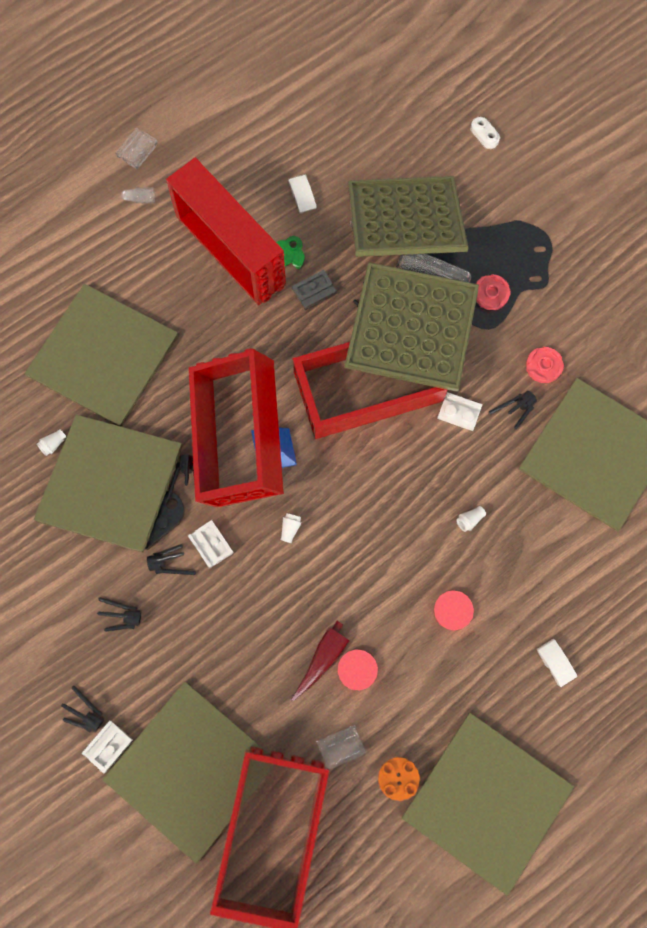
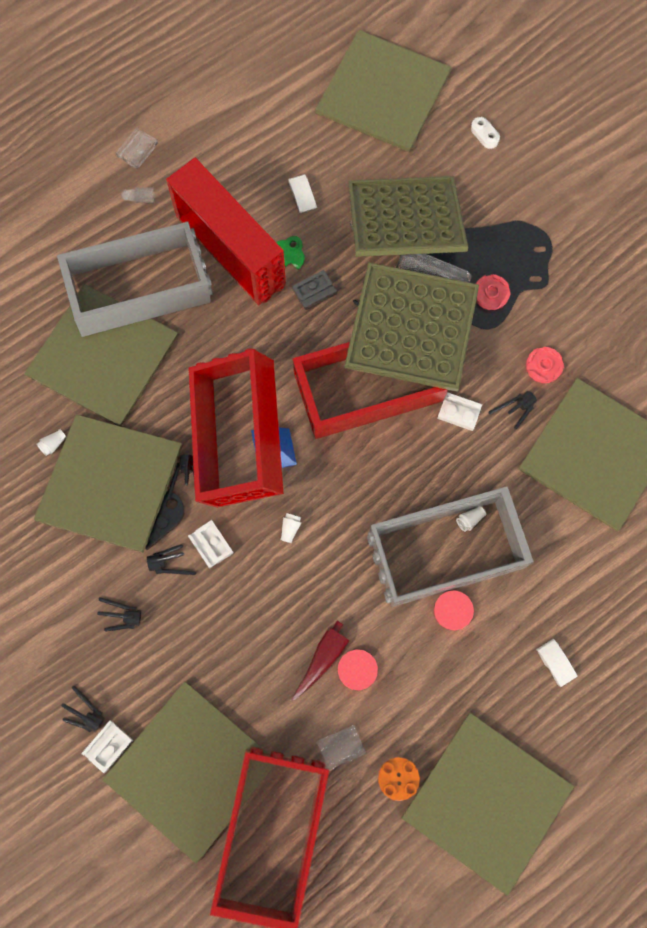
(145, 306): none -> light grey door
(383, 90): none -> olive tile
(510, 522): none -> light grey door

